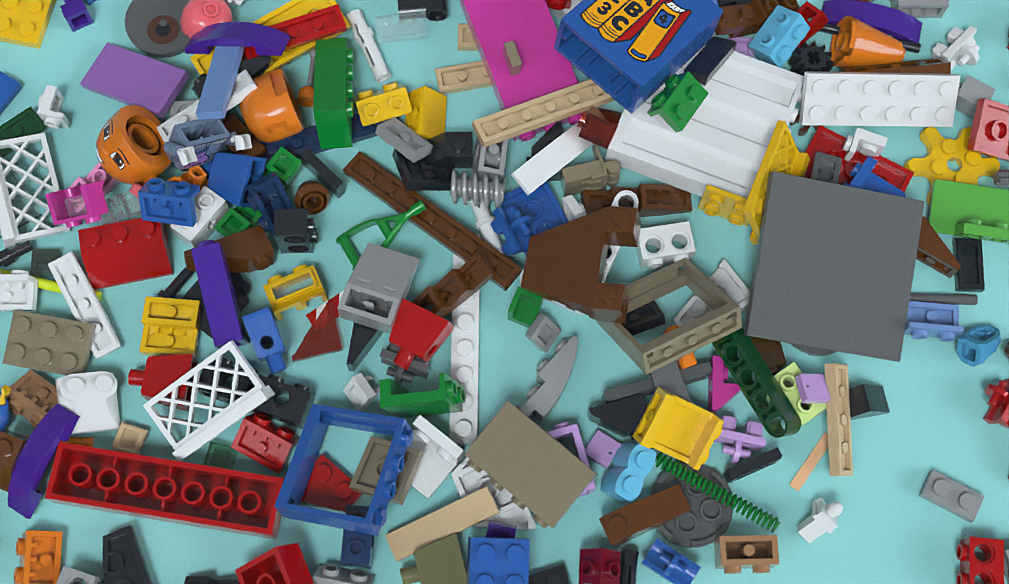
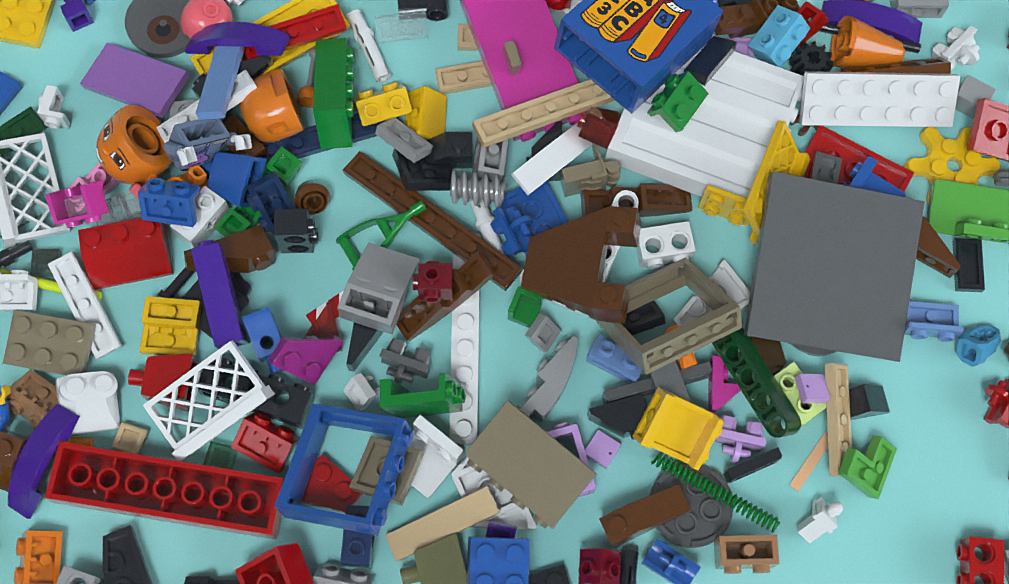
(294, 289): yellow window -> none
(305, 356): none -> magenta wing
(322, 173): black tile -> none
(417, 333): red torso -> none
(434, 281): none -> dark red brick
(572, 209): white plate -> none
(613, 360): none -> medium blue bracket
(627, 475): medium azure brick -> none
(864, 141): white bracket -> none
(869, 470): none -> bright green plate
(951, 496): light grey plate -> none
(953, 299): dark grey bar -> none

